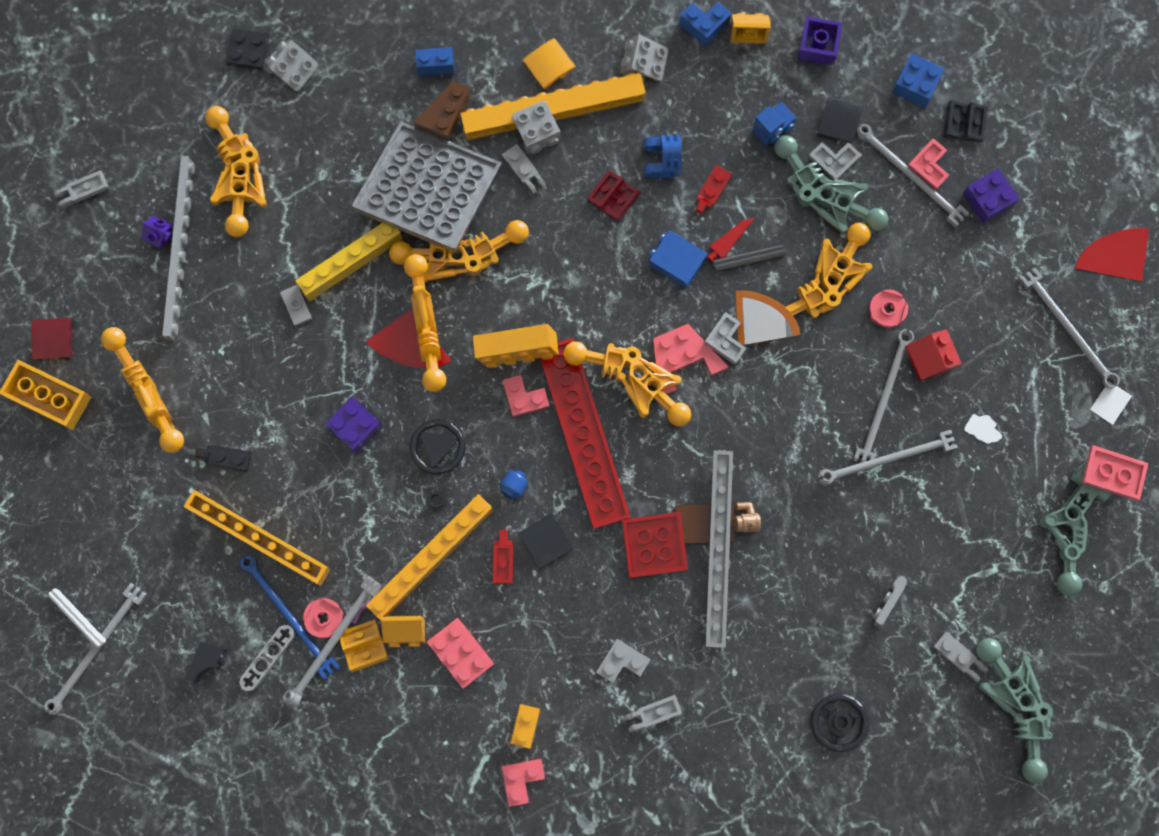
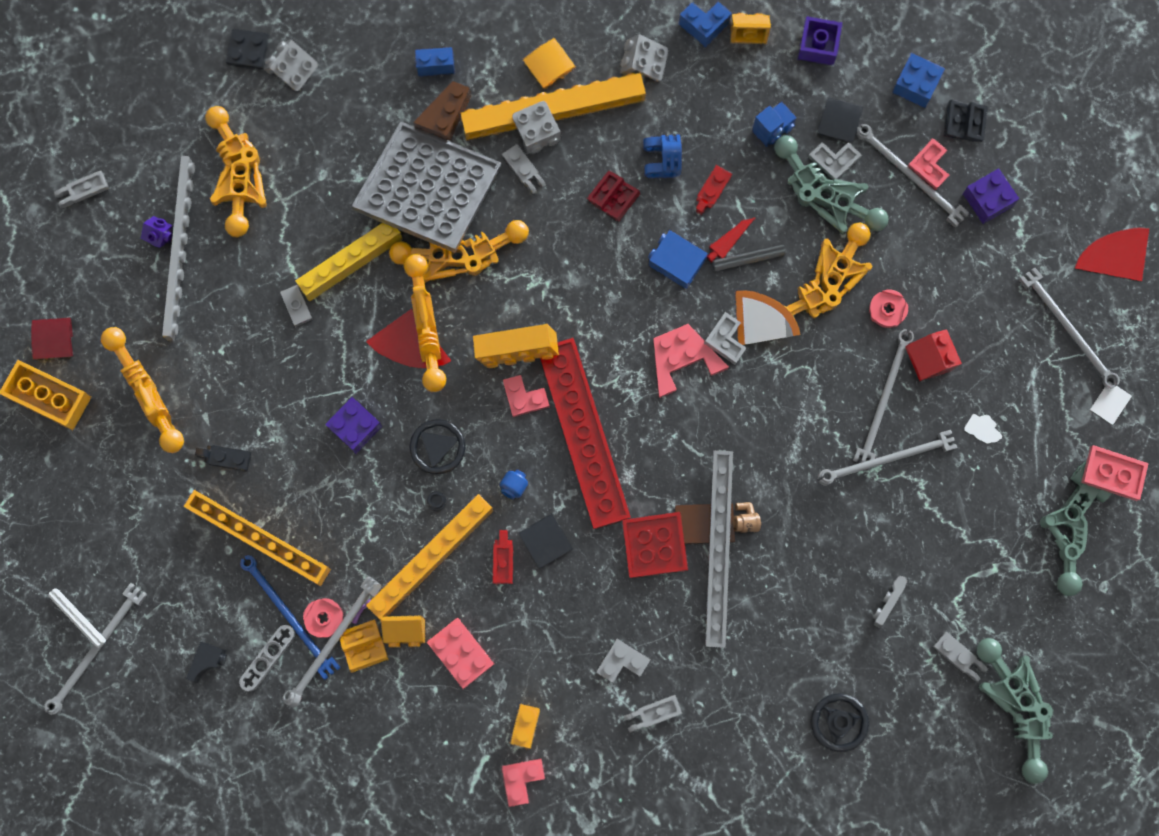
(613, 362): light orange piece -> none

